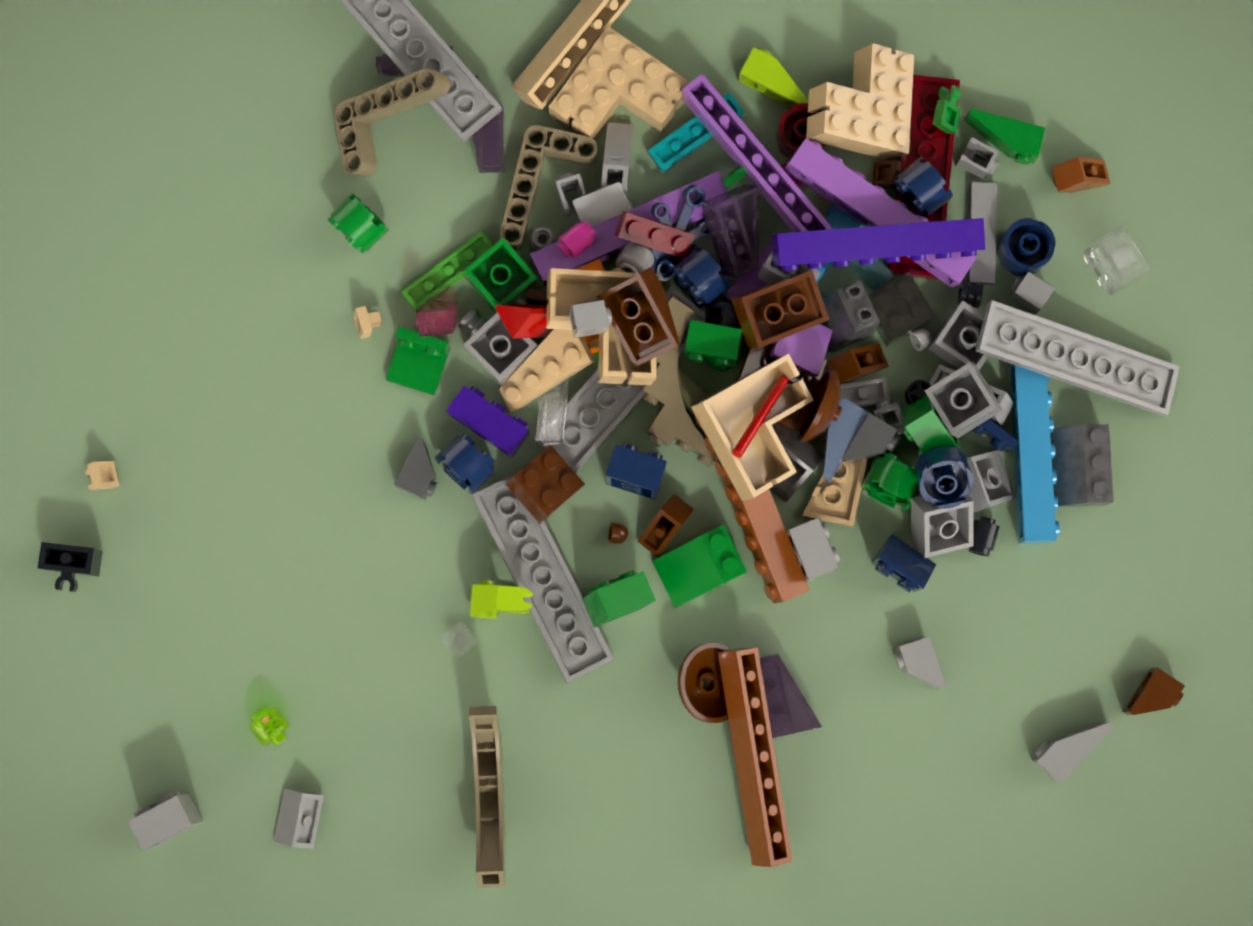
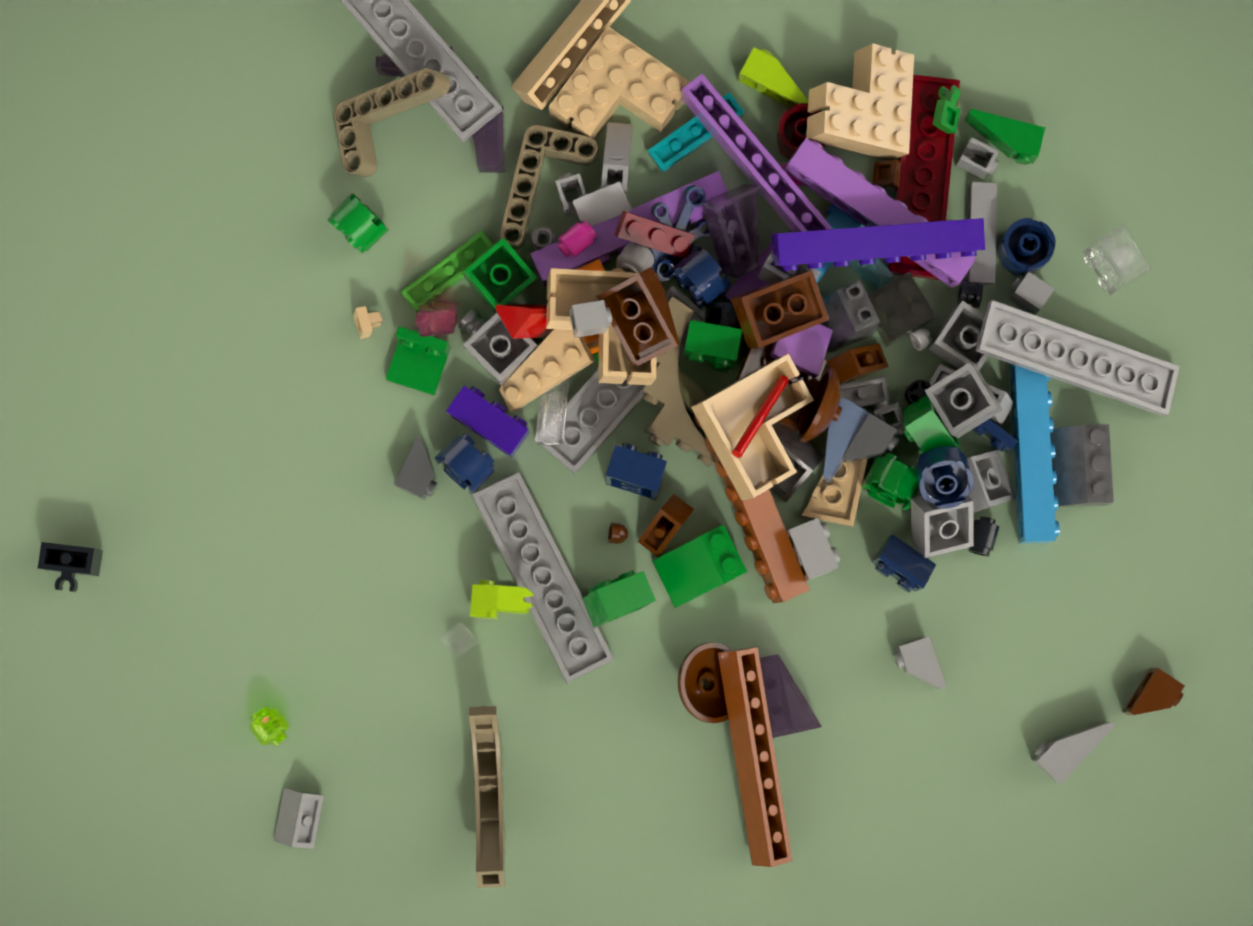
(102, 475): tan tile -> none
(162, 822): light grey brick -> none
(536, 297): reddish brown tile -> none
(545, 484): reddish brown brick -> none
(733, 177): green tile -> none
(922, 187): dark blue brick -> none
(1080, 174): dark orange slope -> none

